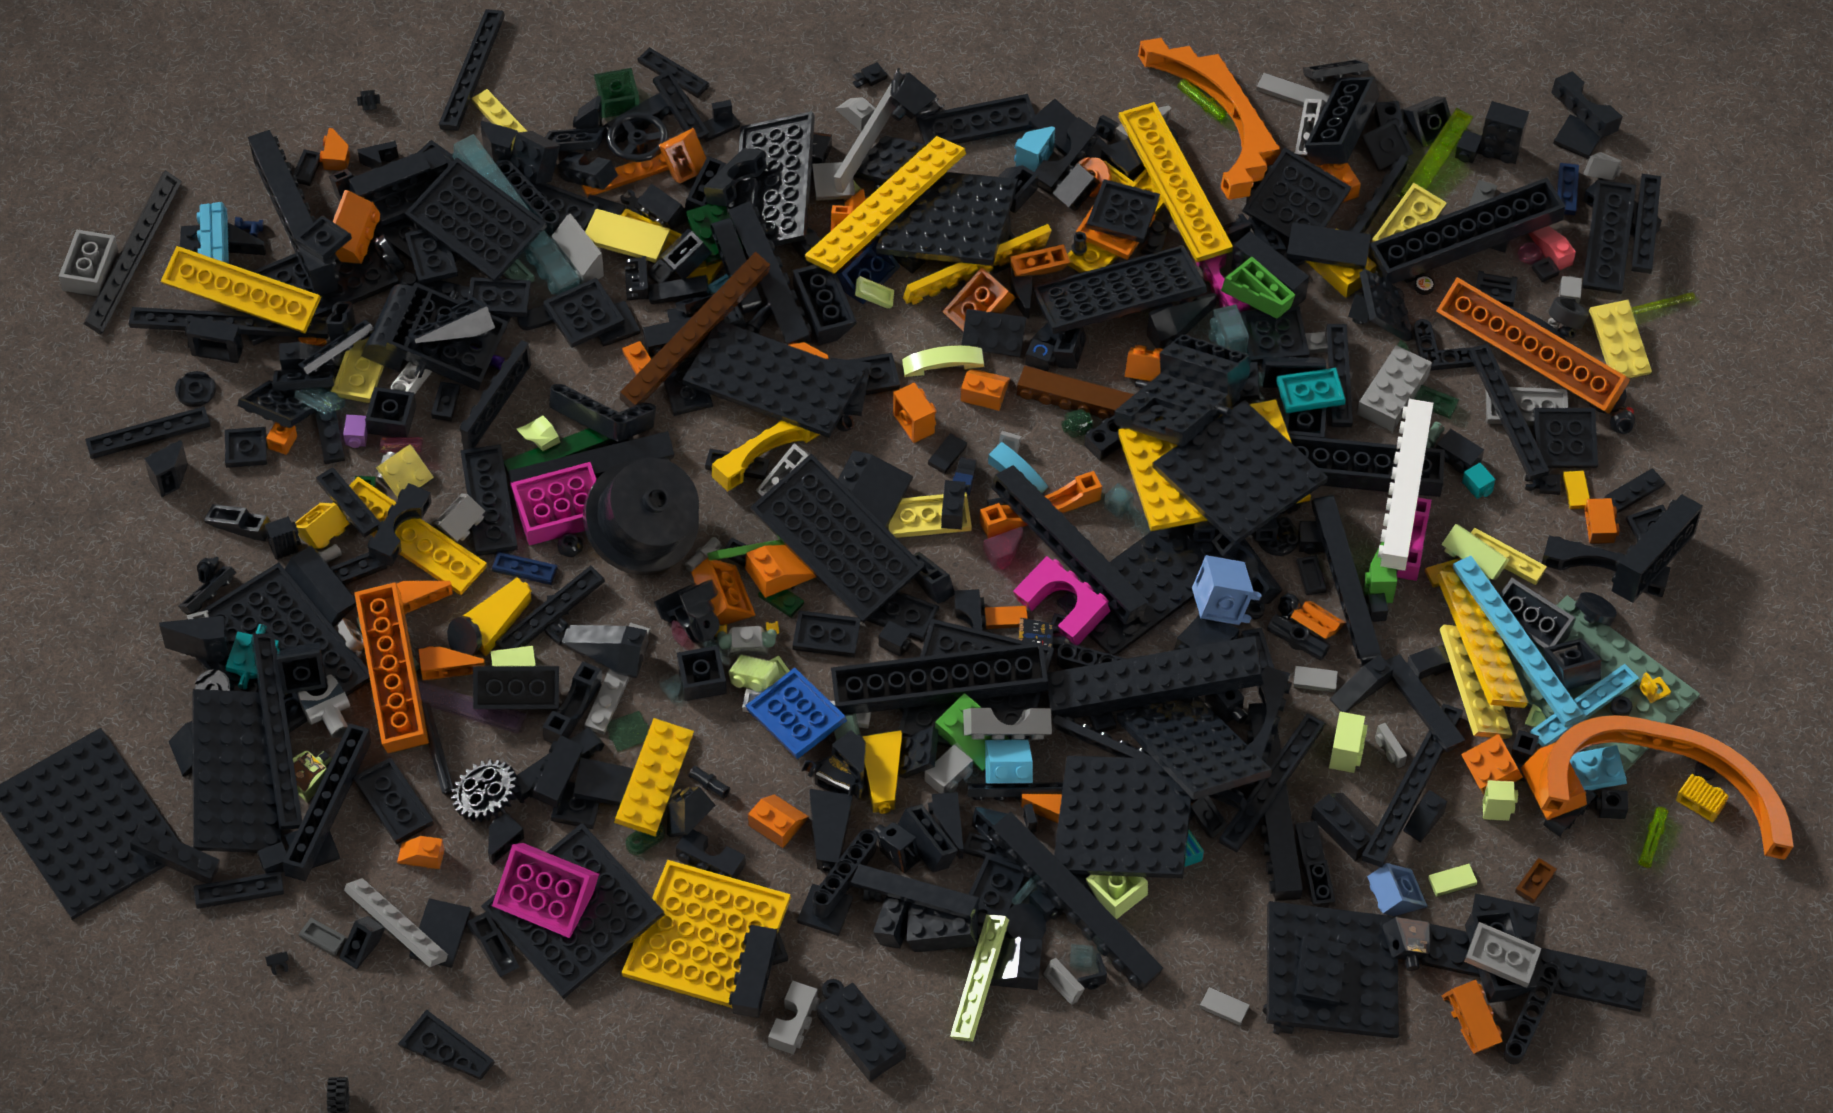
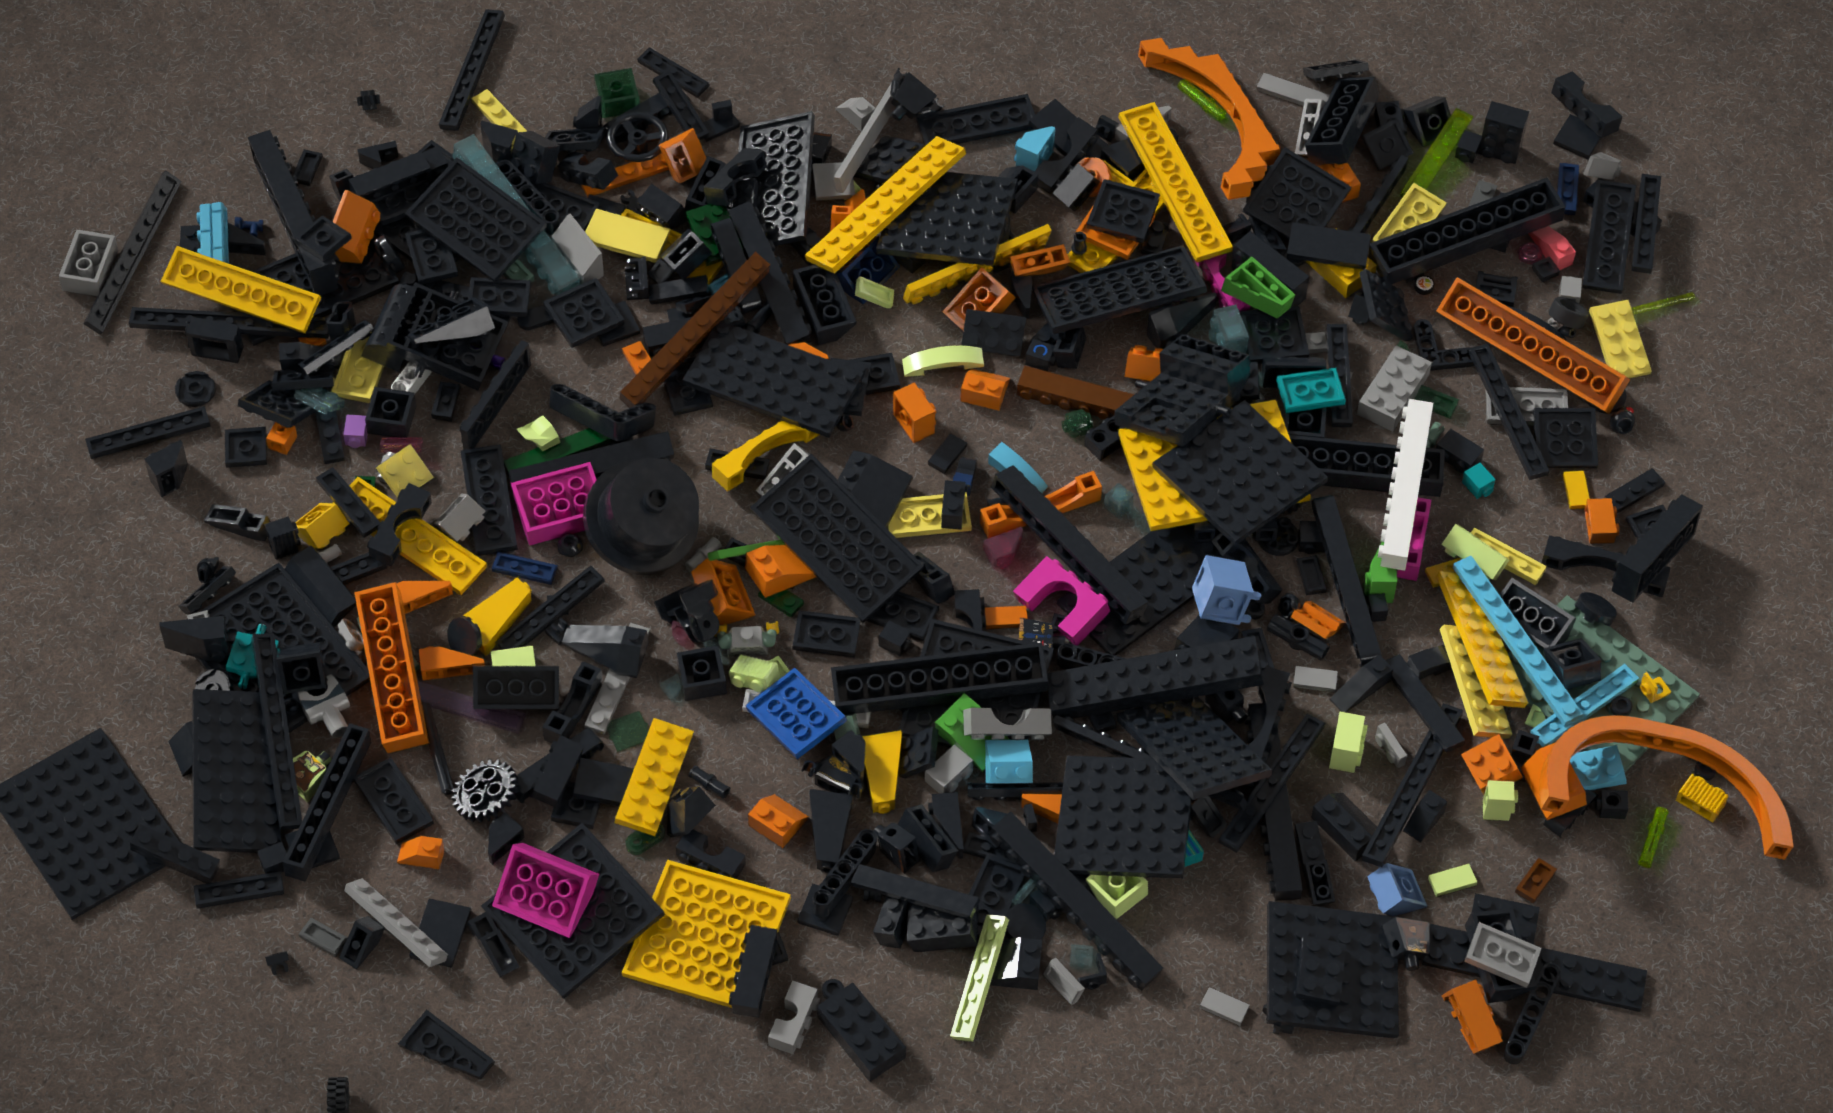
(335, 153): orange slope -> none
(871, 74): black plate -> none
(1011, 440): light grey tile -> none
(1547, 485): black plate -> none

